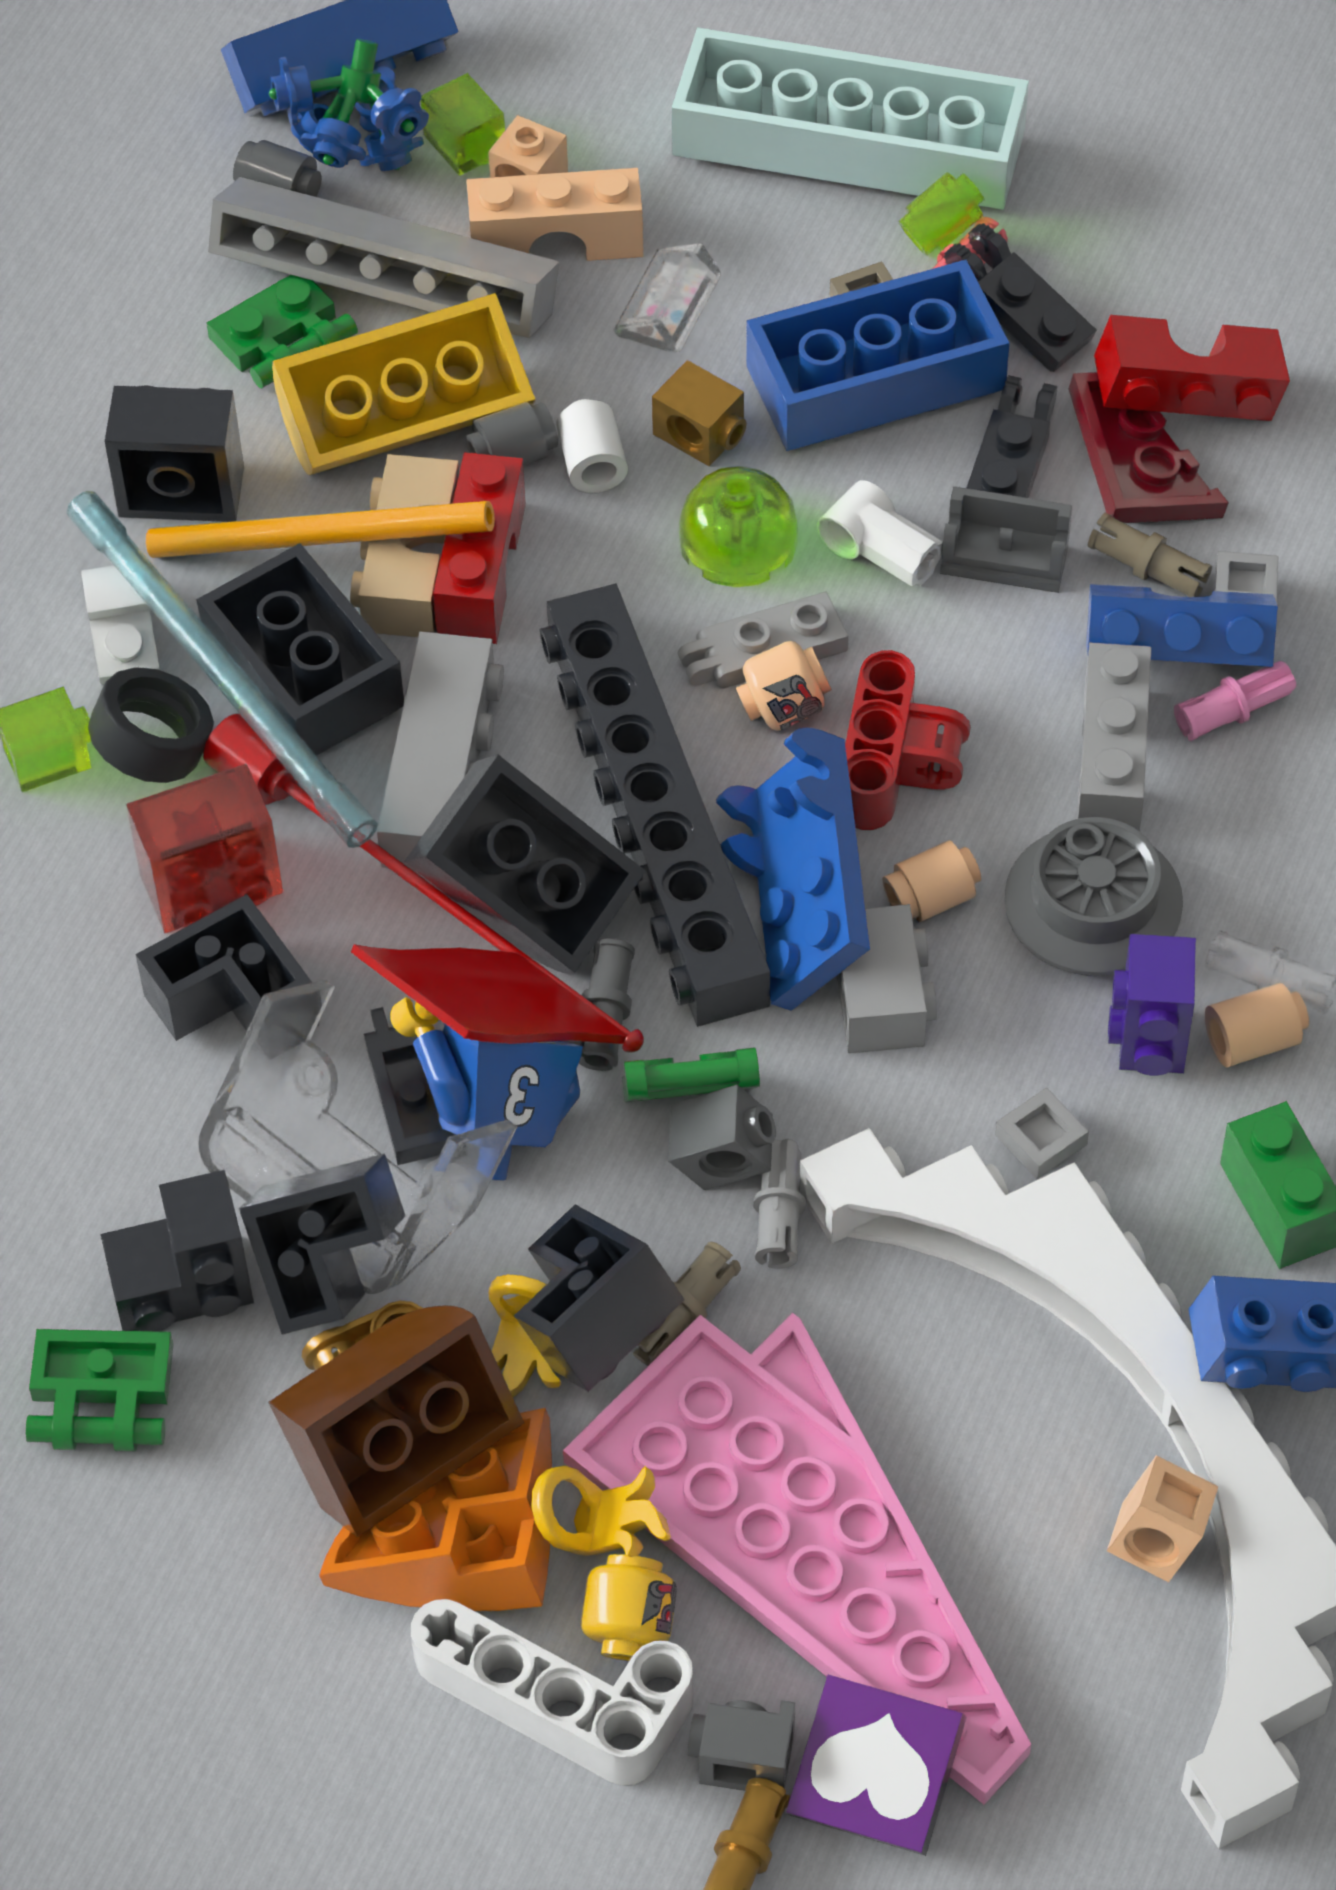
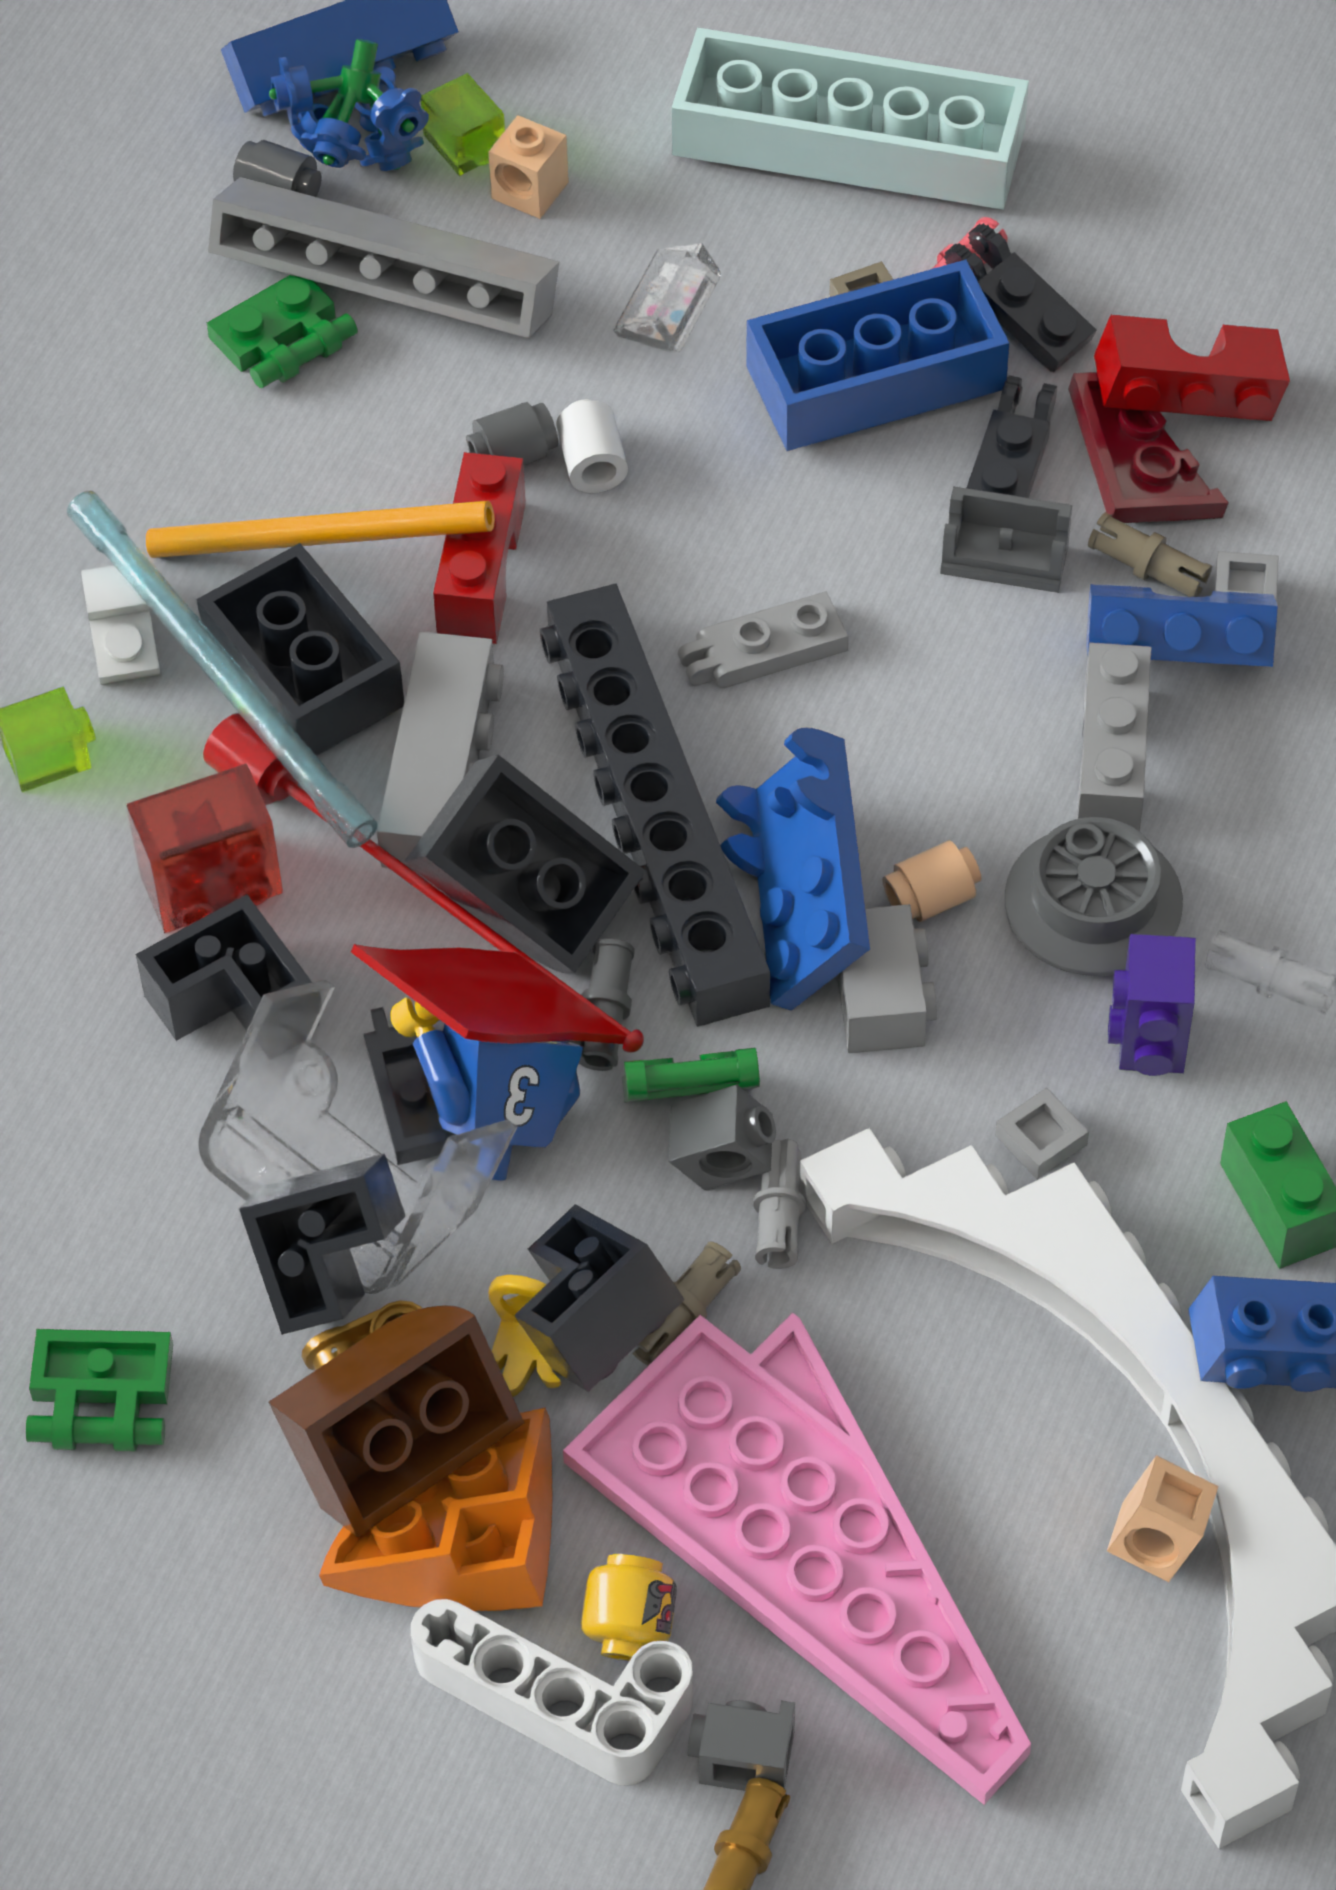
(142, 753): black tyre -> none
(174, 453): black brick -> none
(180, 1263): black brick -> none
(397, 581): tan arch -> none
(399, 384): yellow brick -> none
(593, 205): light nougat arch -> none
(603, 1518): yellow piece -> none
(698, 413): pearl gold brick -> none
(738, 526): clear neon green cylinder -> none
(783, 685): light nougat head -> none
(868, 526): white piece -> none
(876, 1764): tile -> none
(897, 740): red piece -> none
(942, 213): clear neon green brick -> none
(1233, 700): bright pink axle -> none
(1256, 1024): light nougat brick -> none

